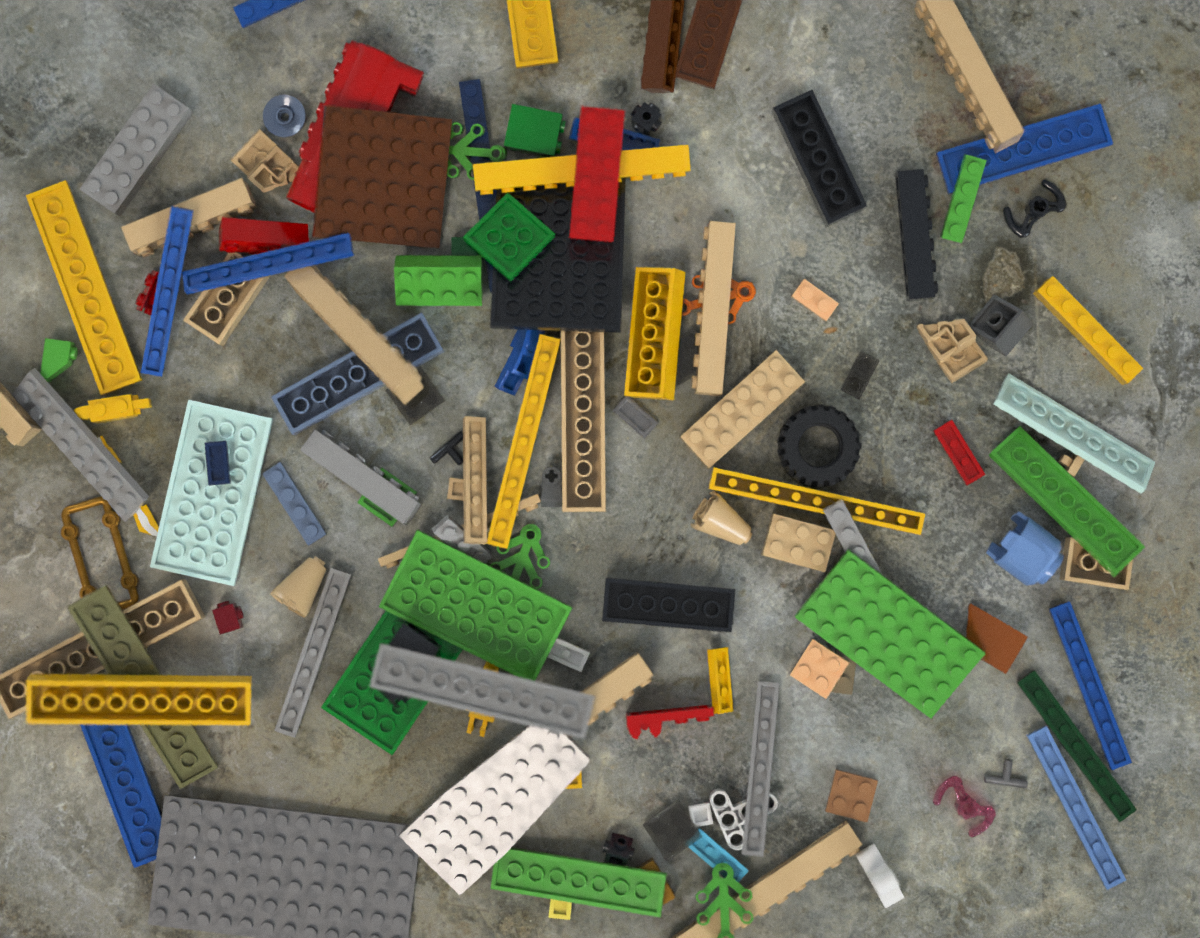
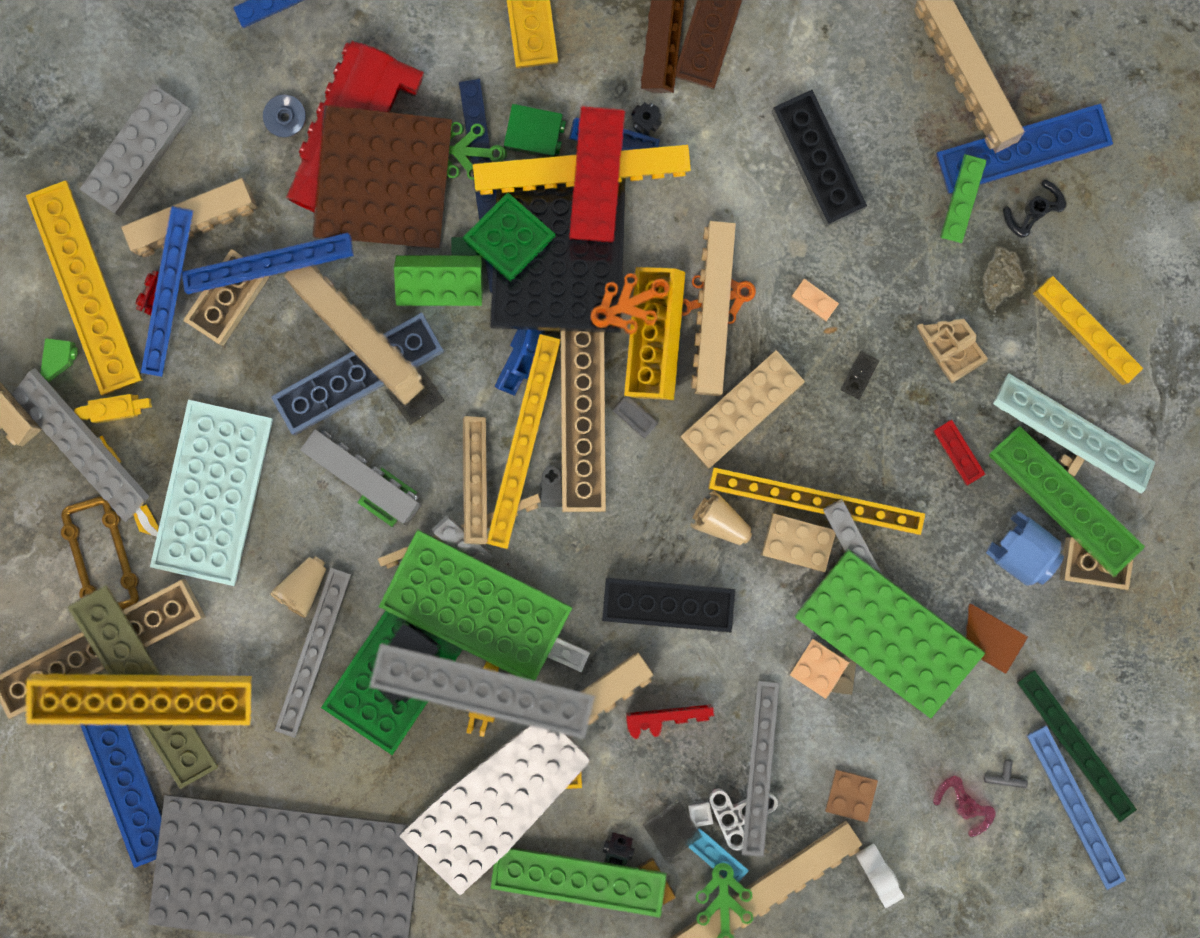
(217, 463): dark blue plate -> none
(228, 617): dark red brick -> none
(259, 235): red brick -> none
(265, 162): tan slope -> none
(294, 503): sand blue plate -> none
(449, 448): black piece -> none
(455, 489): tan plate -> none
(522, 559): bright green plant -> none
(560, 909): light yellow plate -> none
(627, 305): none -> orange plant
(720, 680): yellow plate -> none
(848, 446): black tyre -> none
(915, 235): black brick -> none
(1000, 325): dark grey slope -> none
(1090, 685): blue plate -> none

